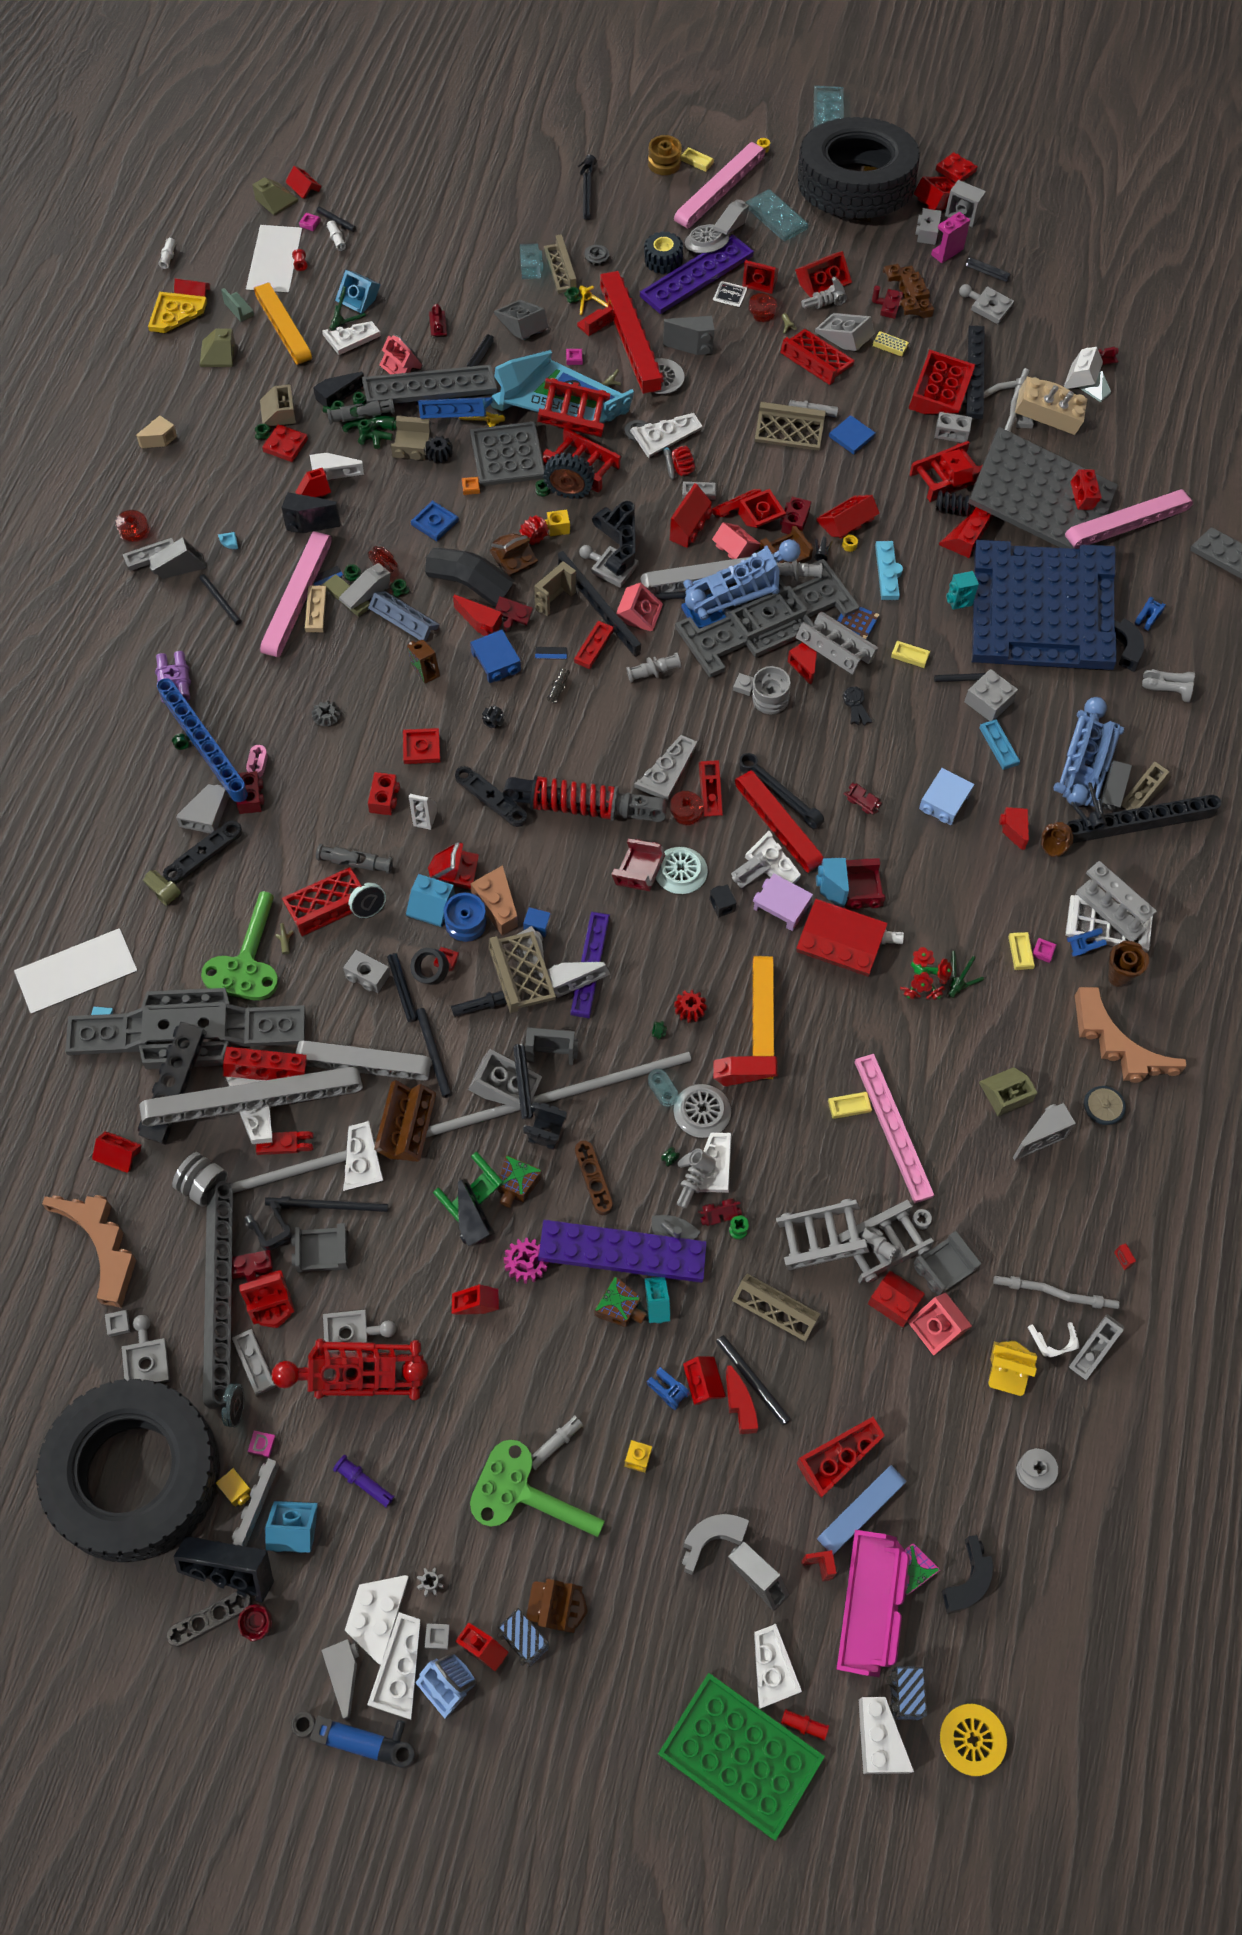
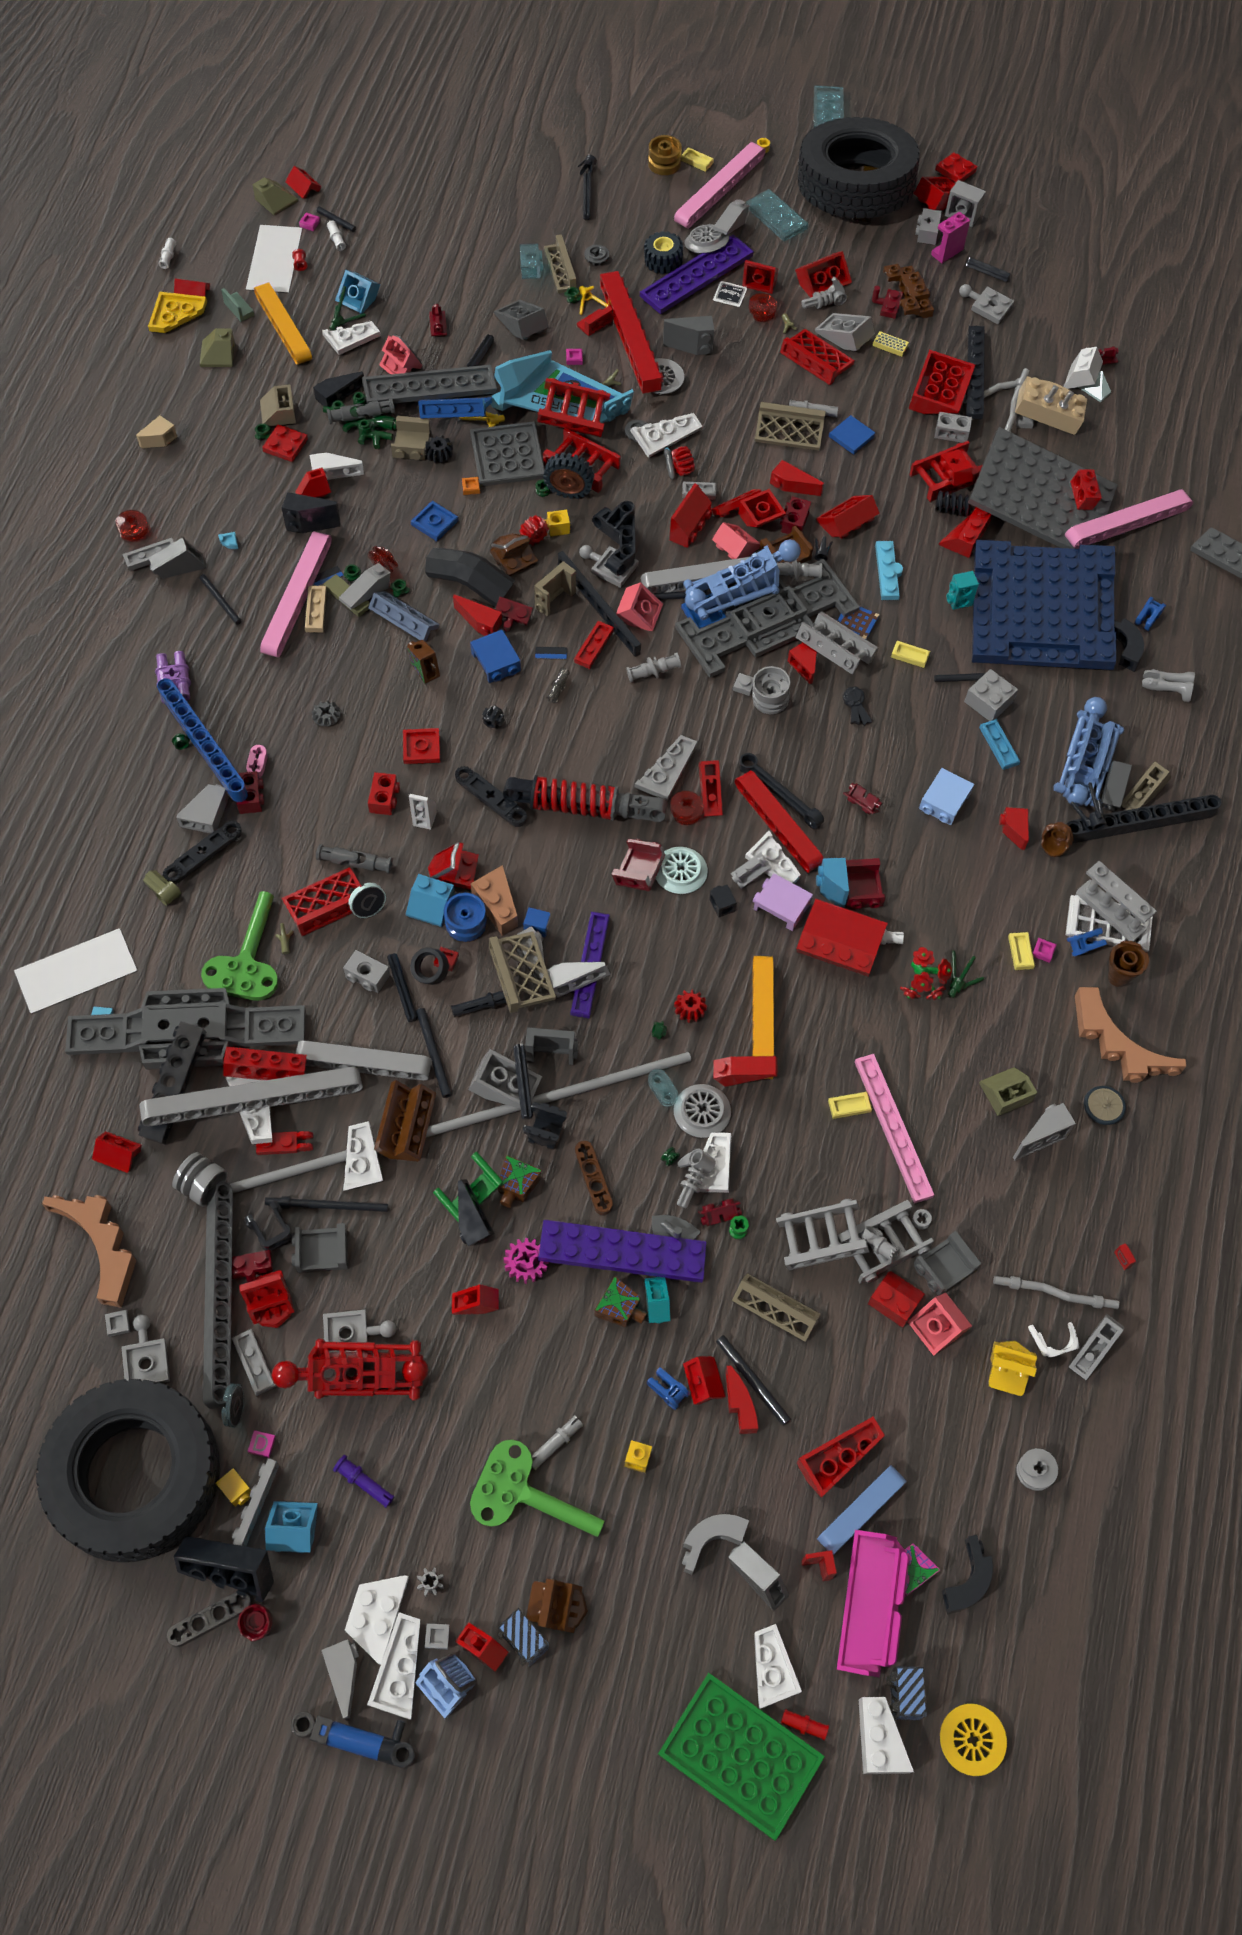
(794, 480): none -> red slope
(850, 547): yellow axle -> none

